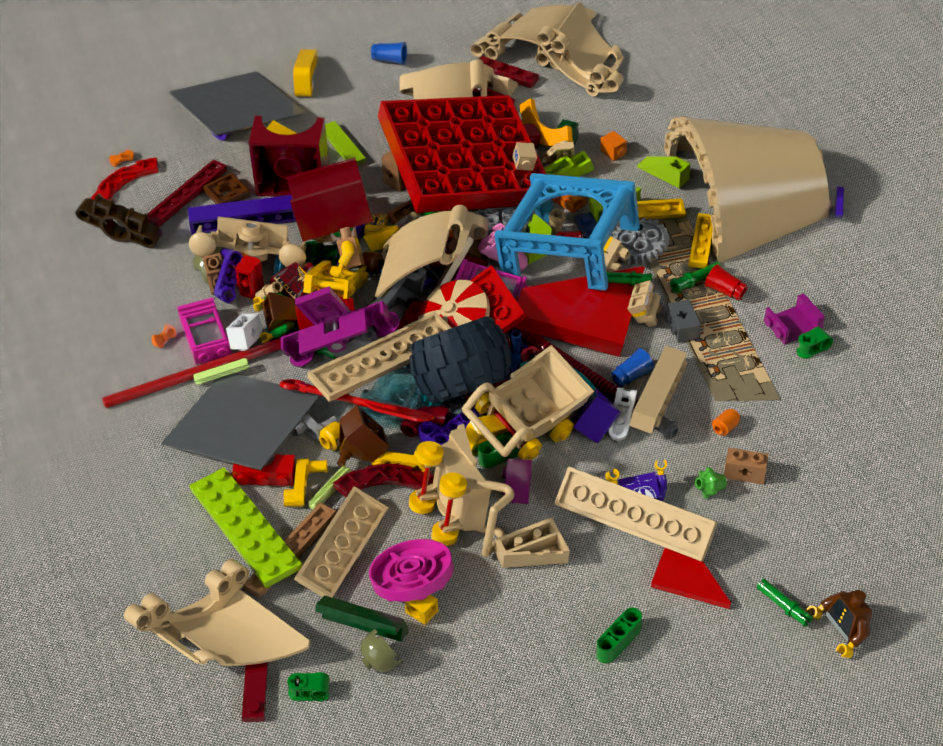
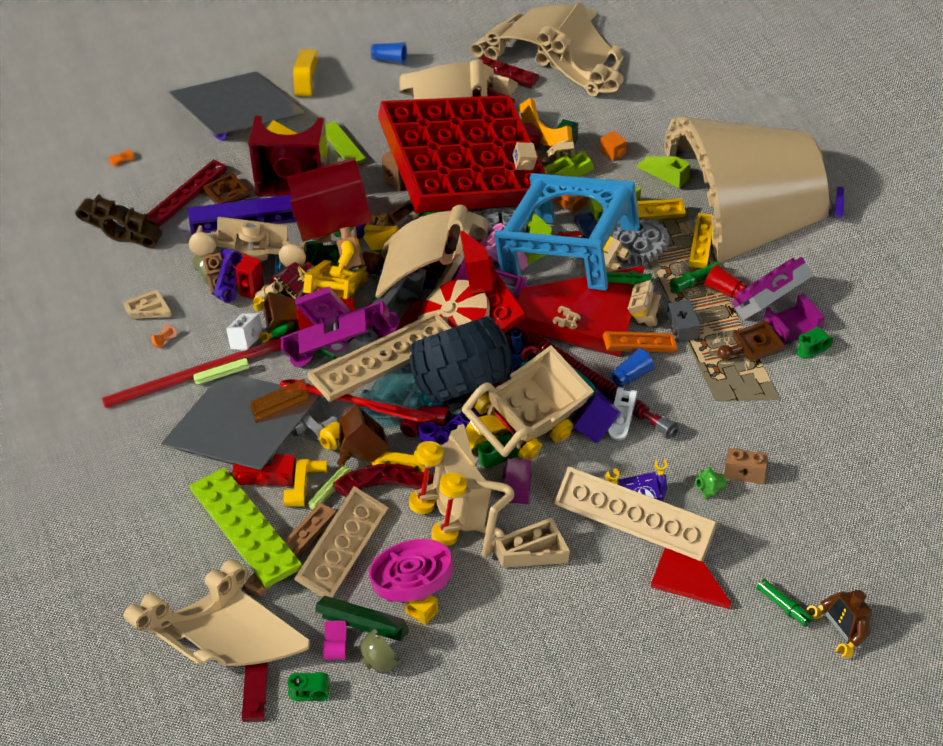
(124, 175): red tile -> none
(147, 306): none -> tan wing
(204, 330): dark pink door -> none
(279, 400): none -> clear orange piece
(335, 640): none -> dark pink panel
(477, 264): none -> red slope
(556, 219): tan cone -> none
(569, 315): none -> tan piece
(615, 643): green beam -> none
(633, 340): none -> orange tile
(659, 390): tan brick -> none
(726, 422): orange brick -> none
(745, 341): none -> reddish brown plate
(771, 287): none -> piece

